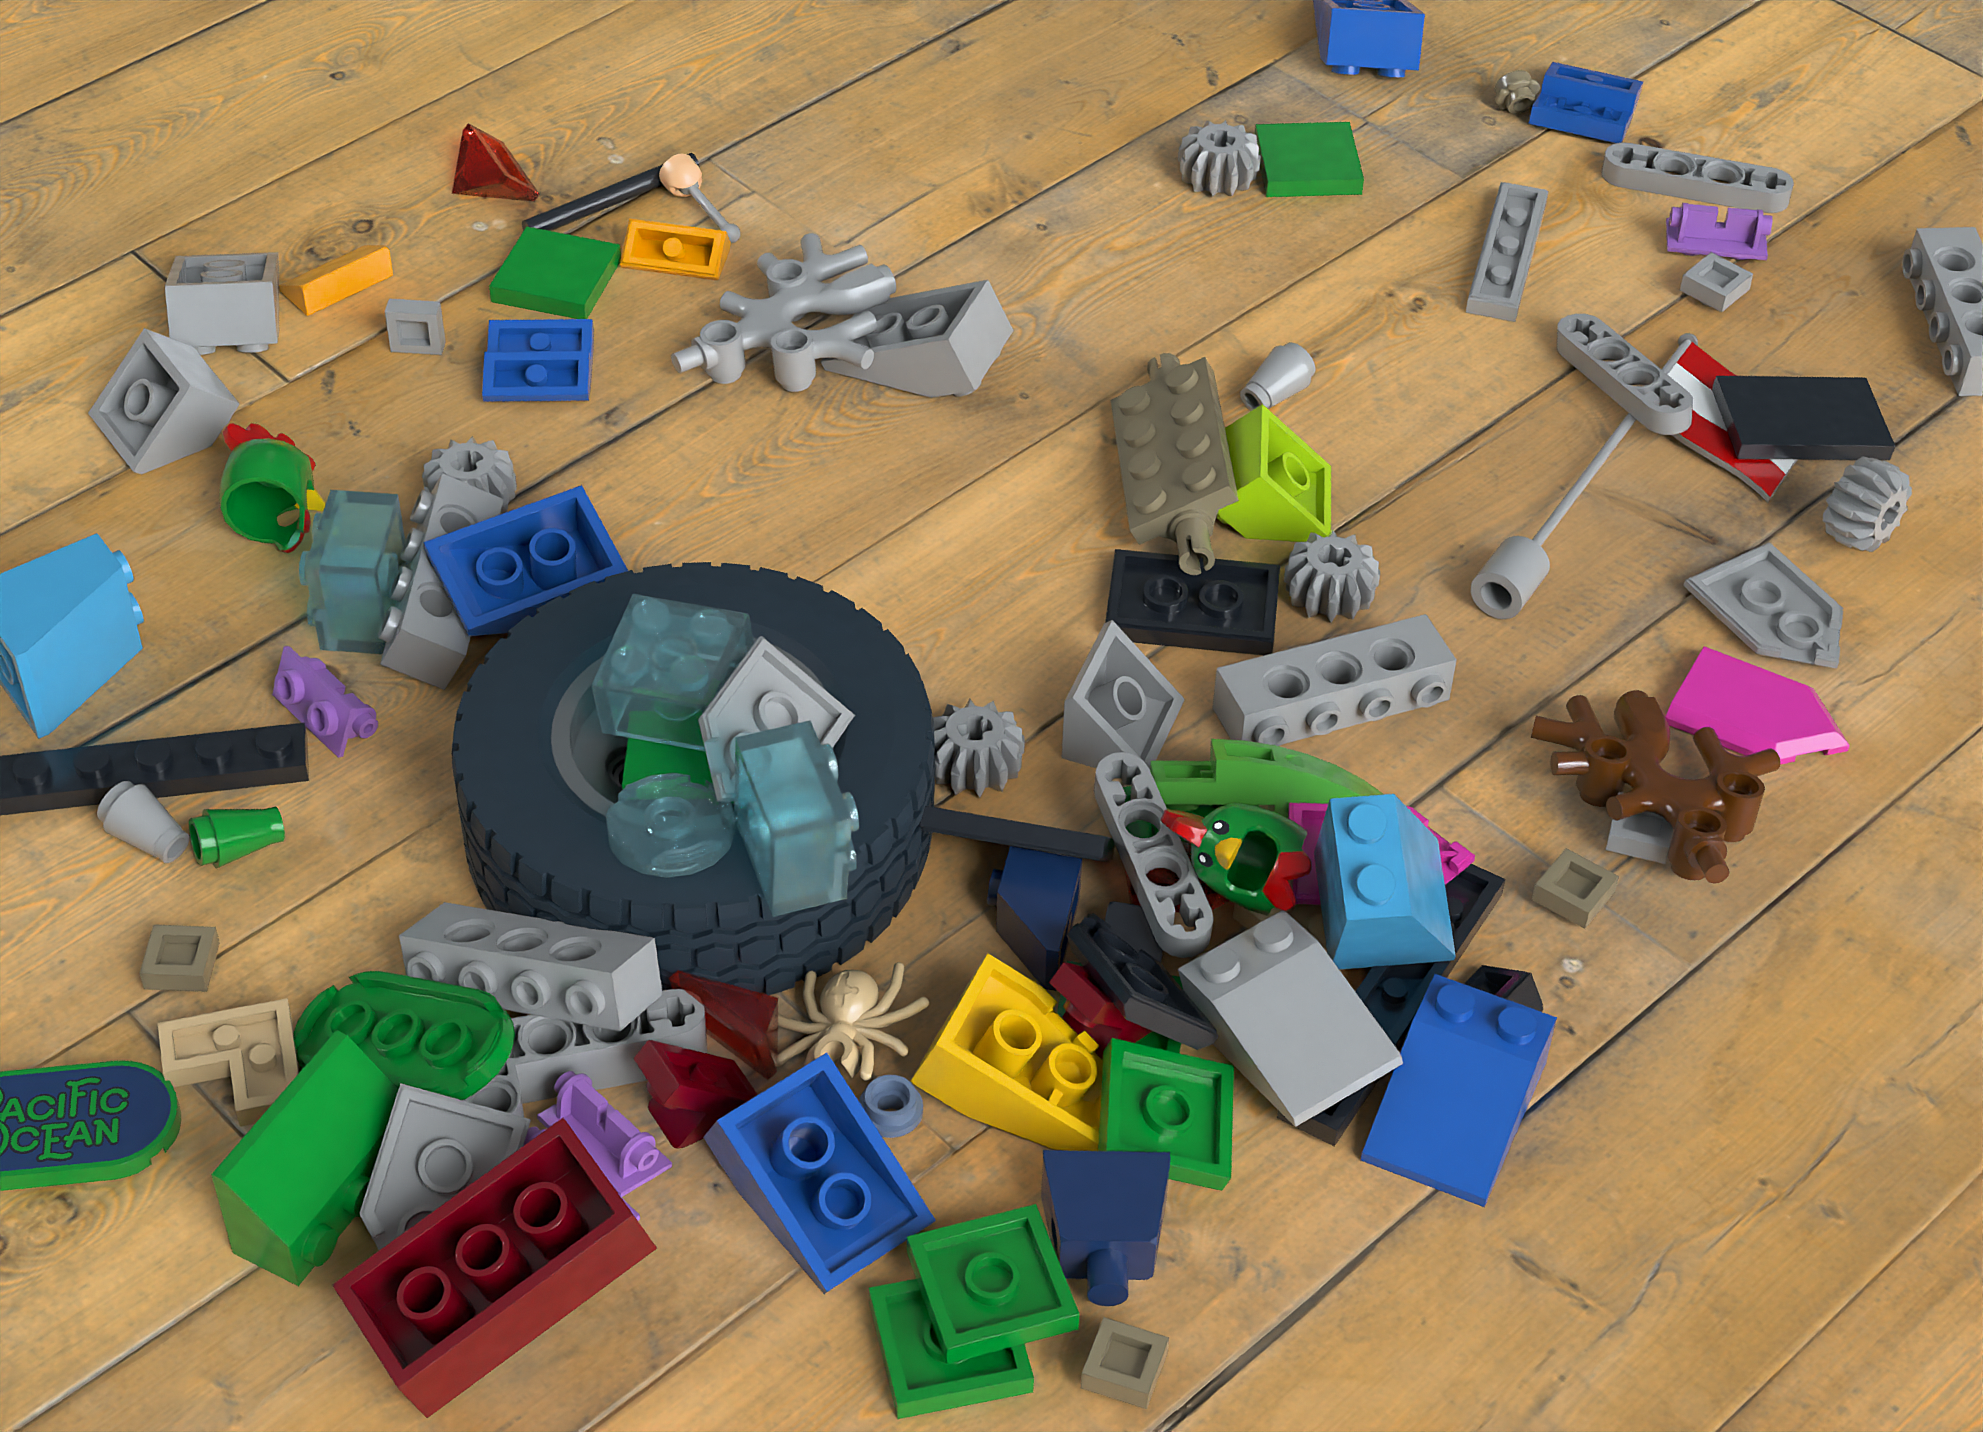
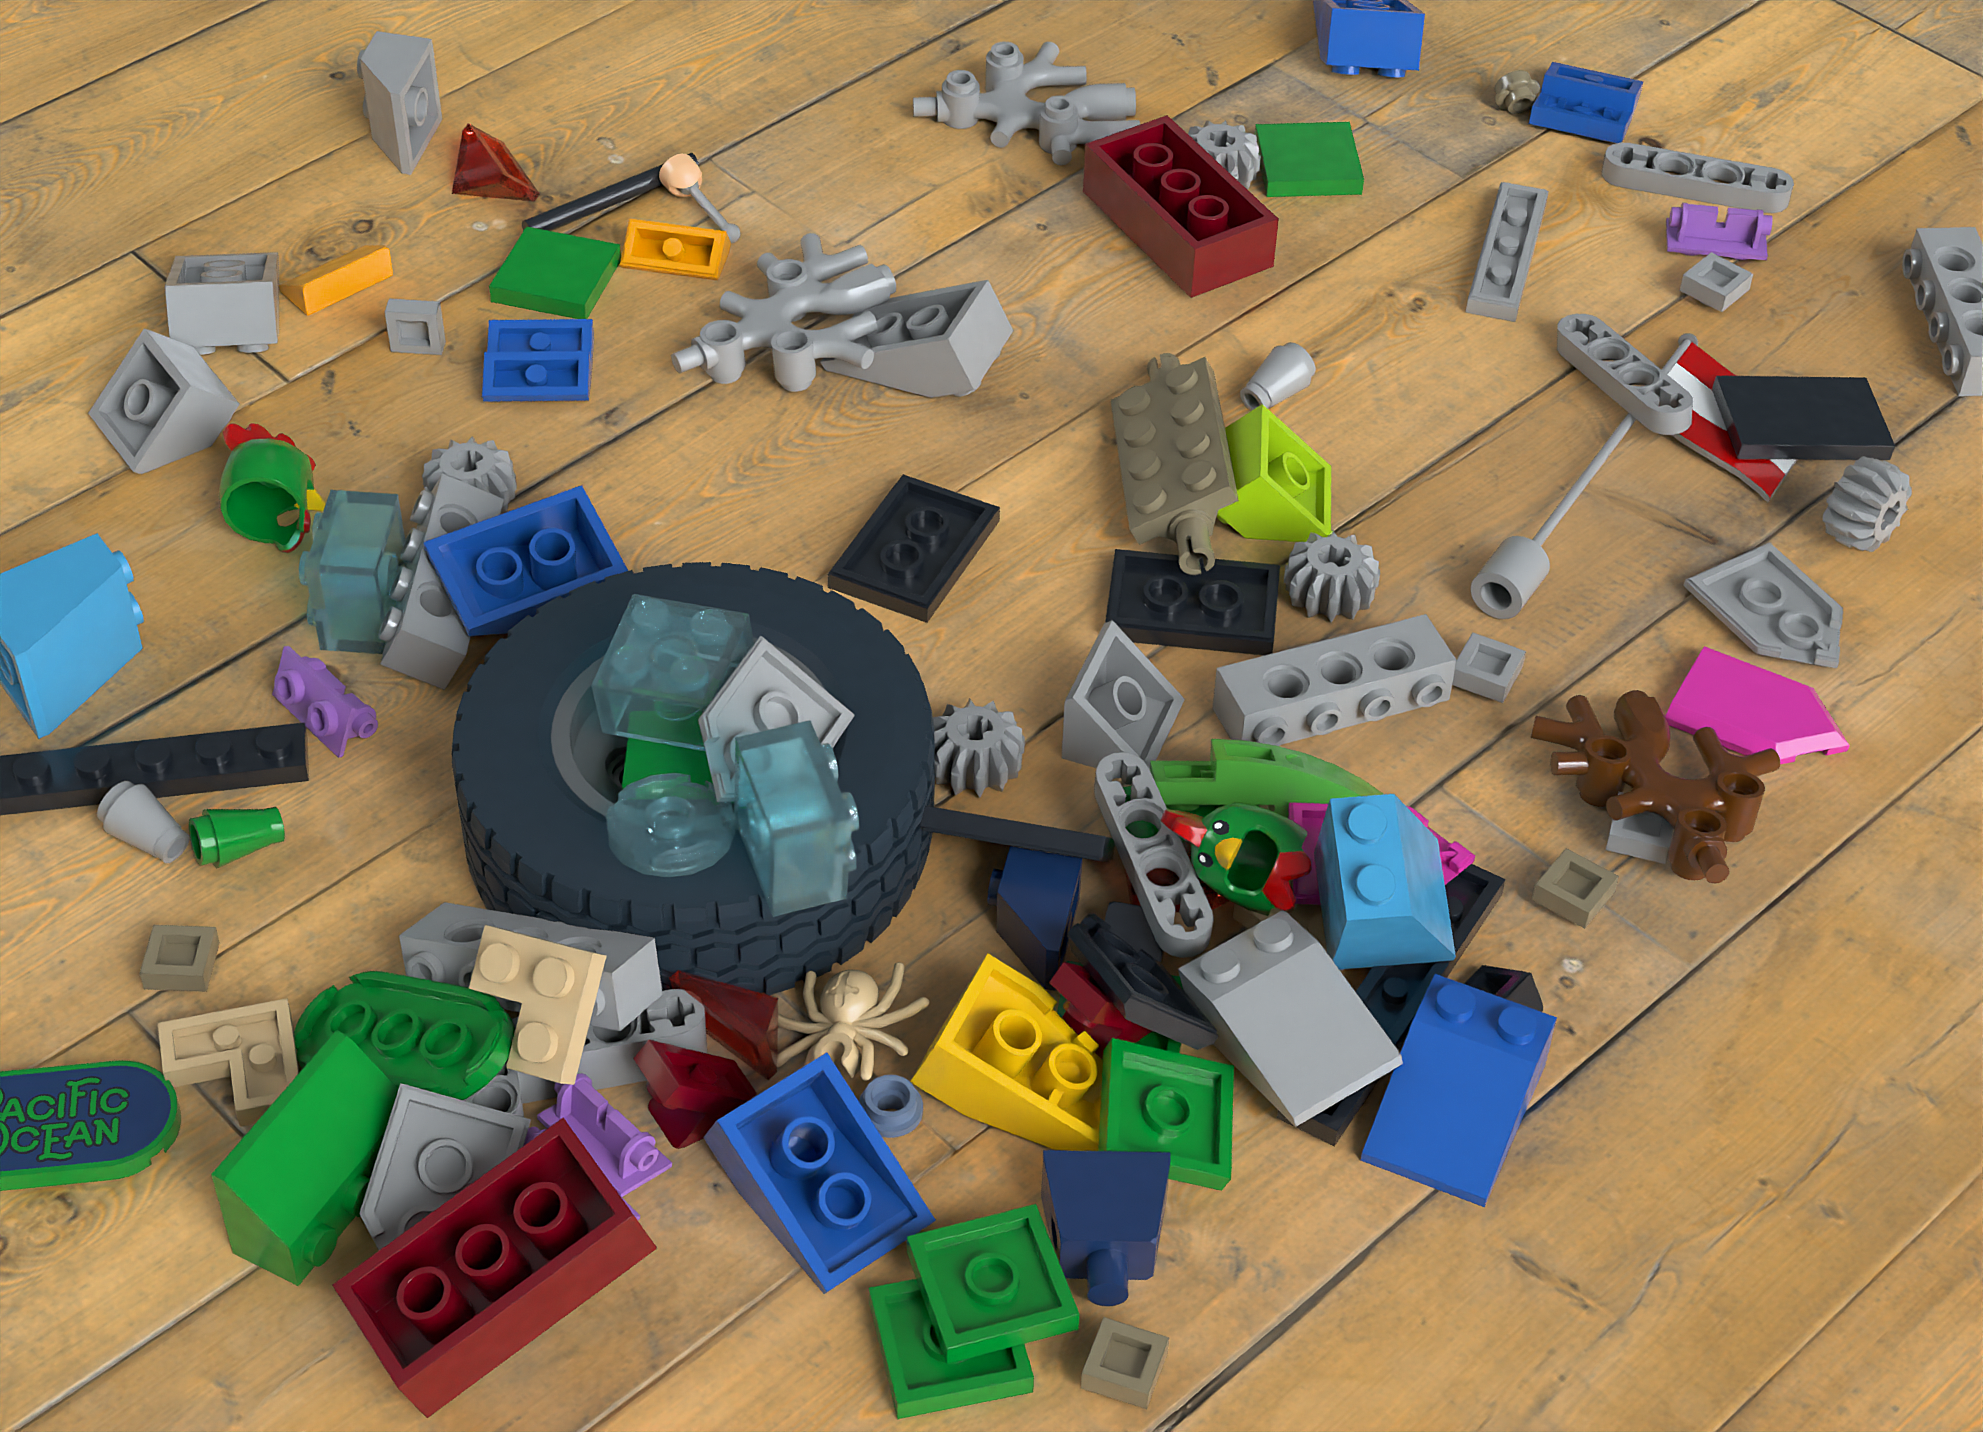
(400, 95): none -> light grey slope
(556, 997): none -> tan plate
(914, 548): none -> black tile
(1005, 101): none -> light grey plant
(1180, 206): none -> dark red brick
(1488, 667): none -> light grey plate

